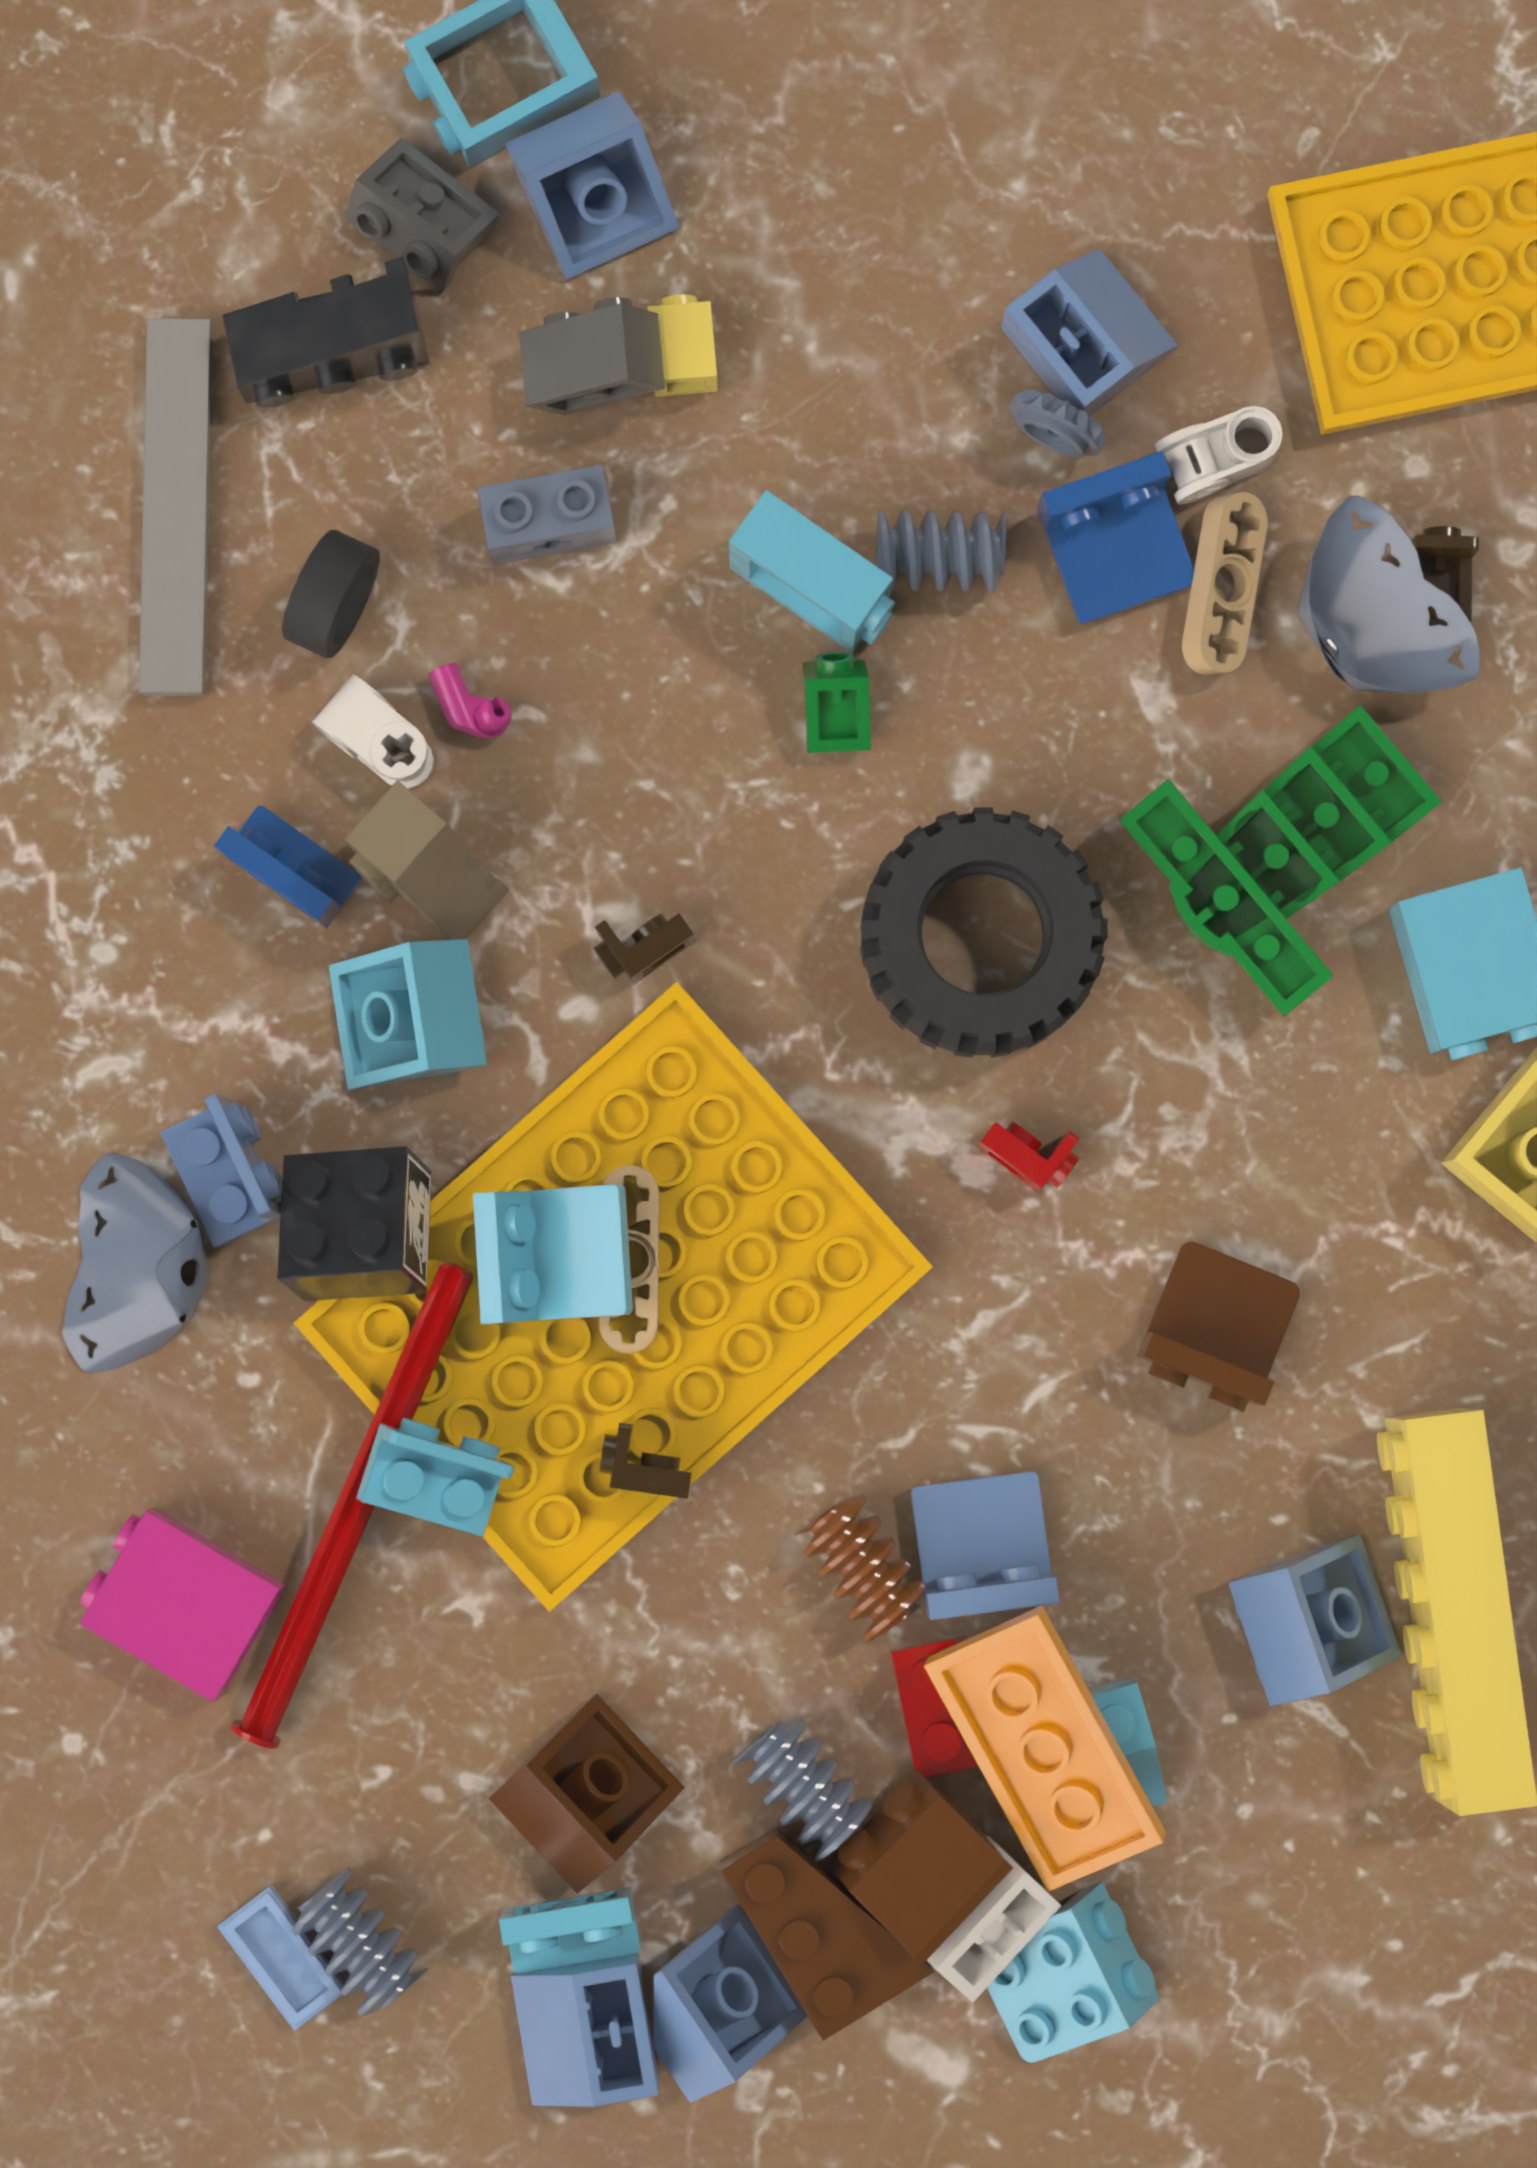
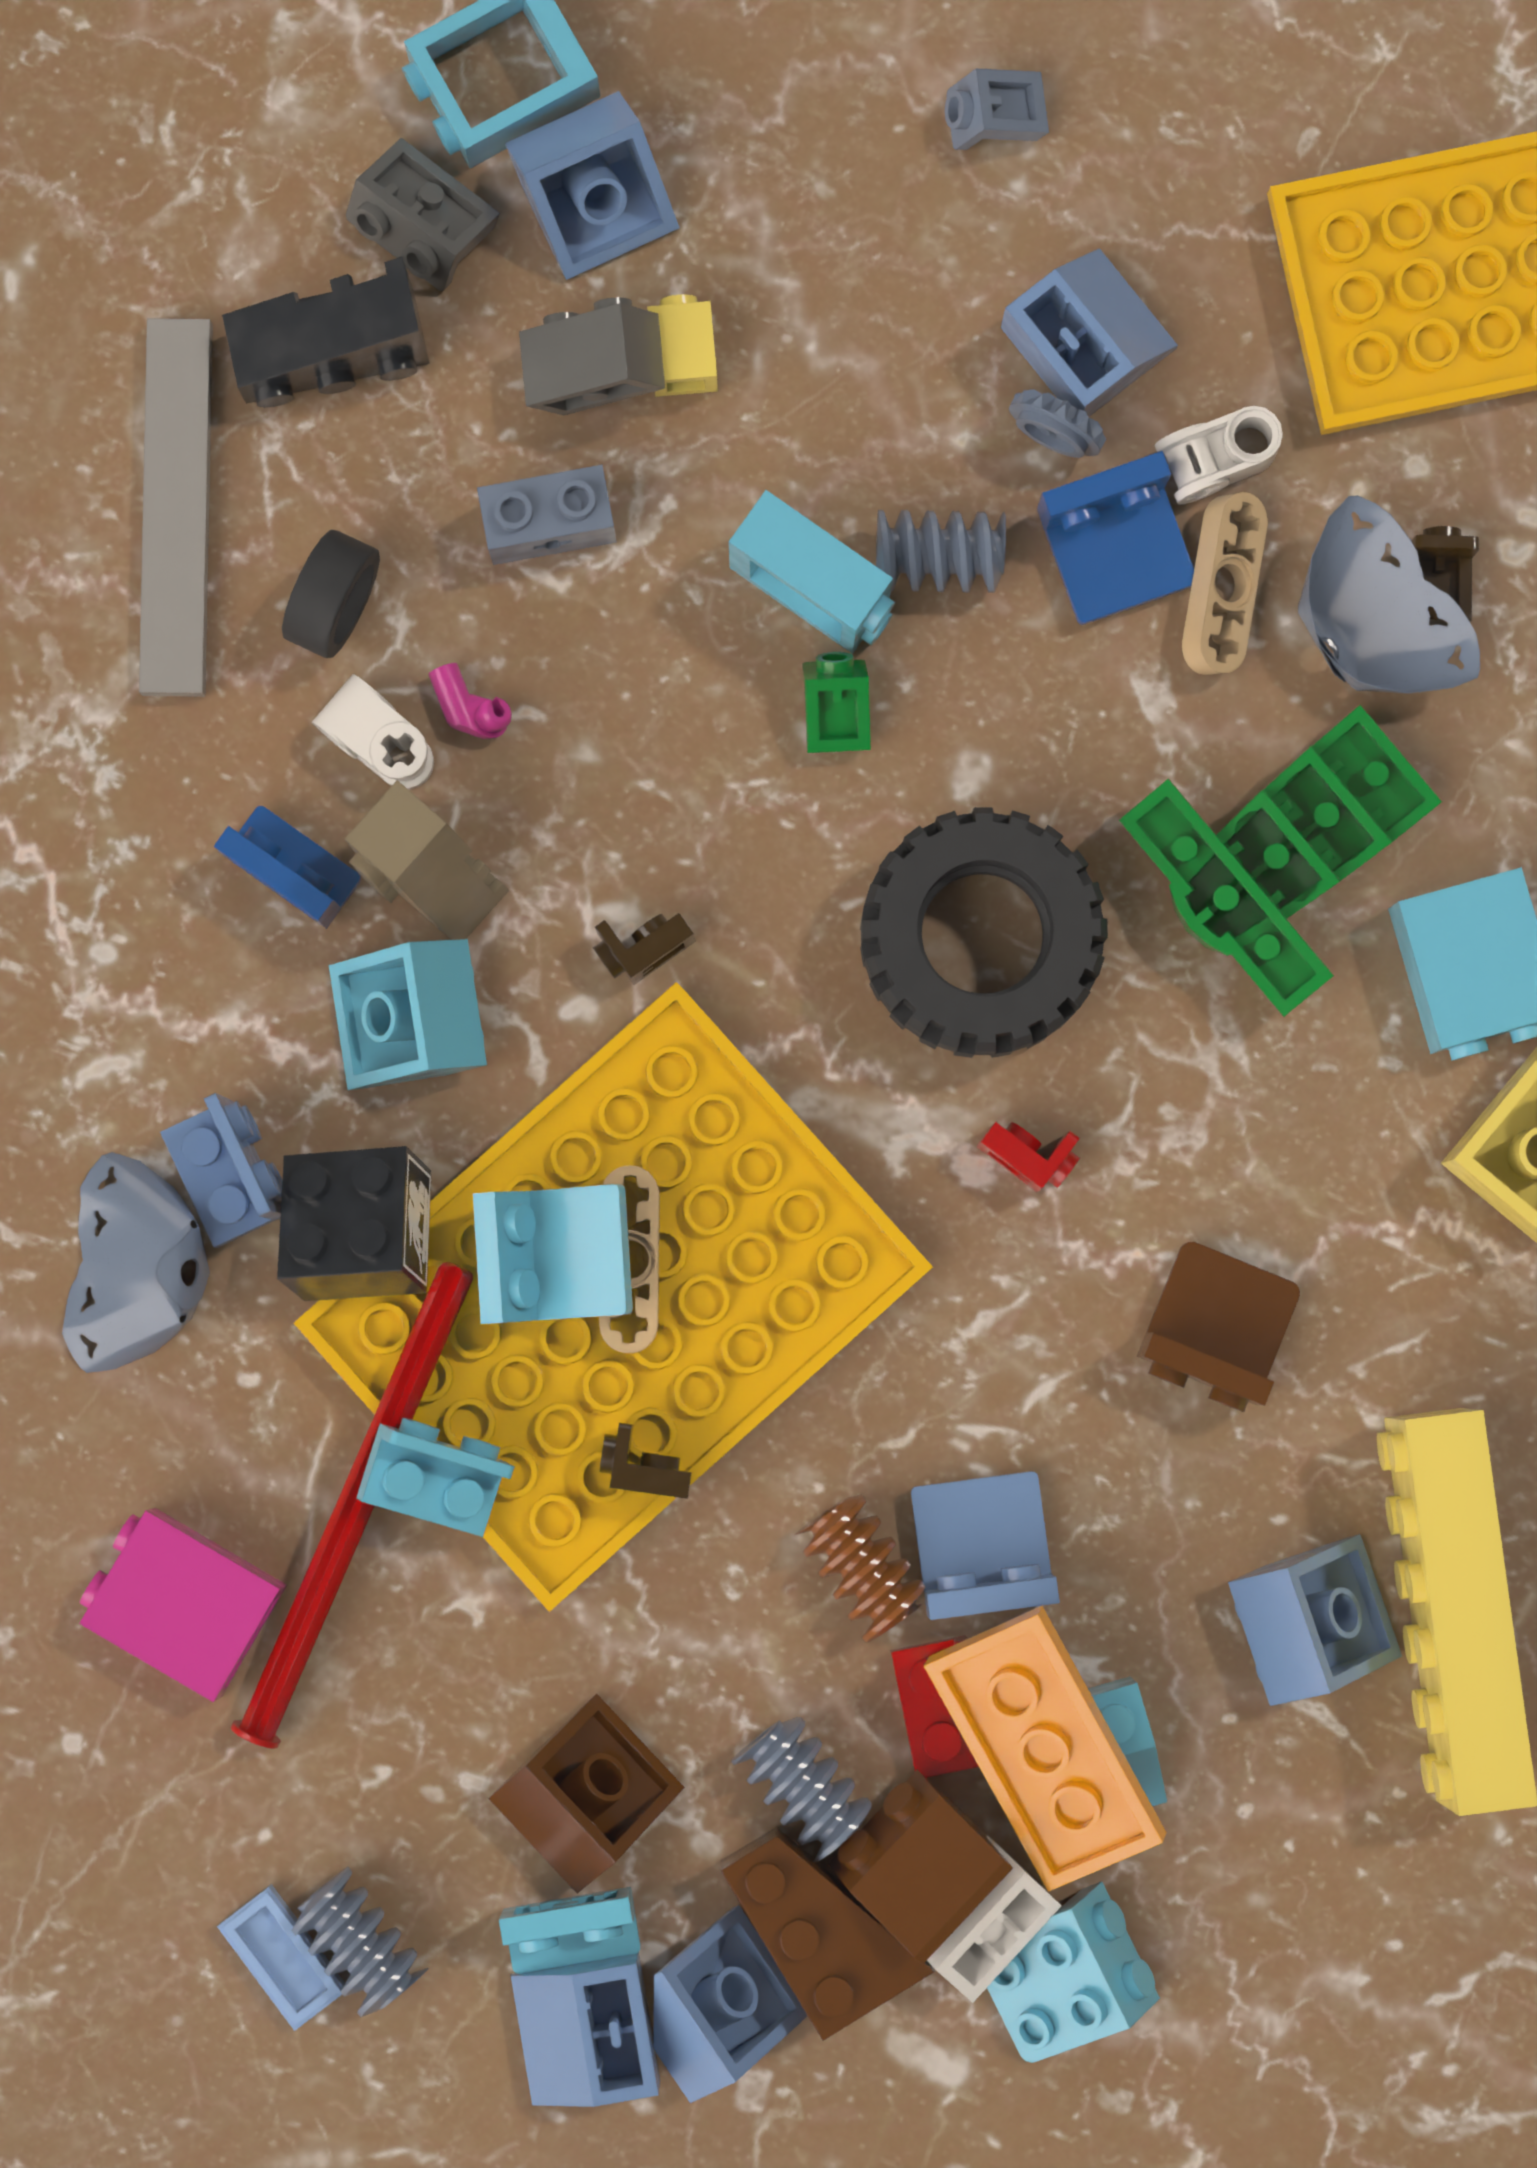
(996, 107): none -> sand blue bracket

